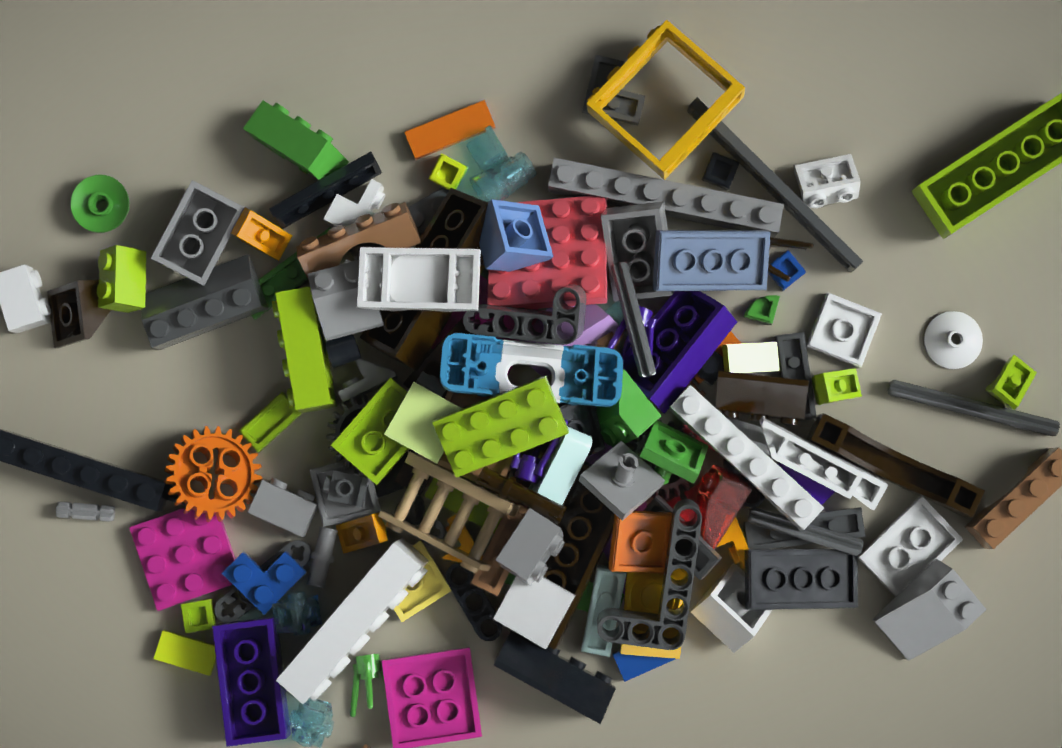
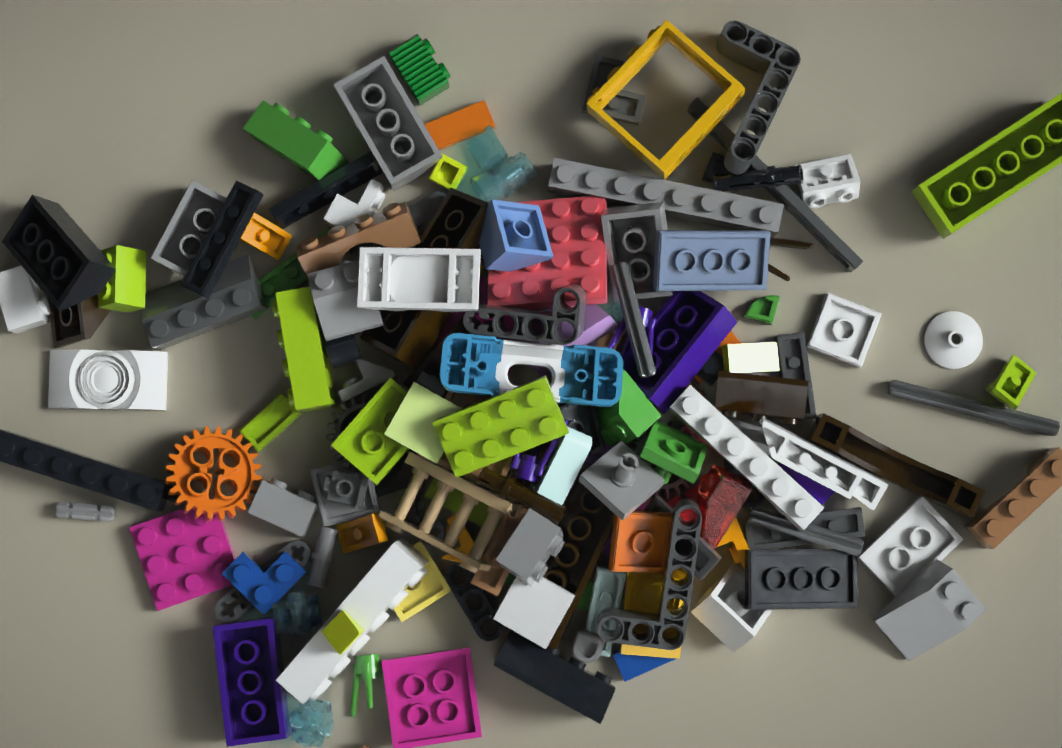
(57, 253): none -> black slope
(88, 196): bright green dish -> none
(107, 379): none -> white slope
(186, 652): neon yellow tile -> none
(198, 615): lime plate -> none
(222, 239): none -> black tile
(342, 631): none -> neon yellow slope
(388, 122): none -> light grey slope
(419, 68): none -> green brick
(587, 646): none -> light grey tile
(770, 177): none -> black pin
(776, 74): none -> dark grey beam
(788, 265): blue tile -> none
(836, 386): lime slope -> none

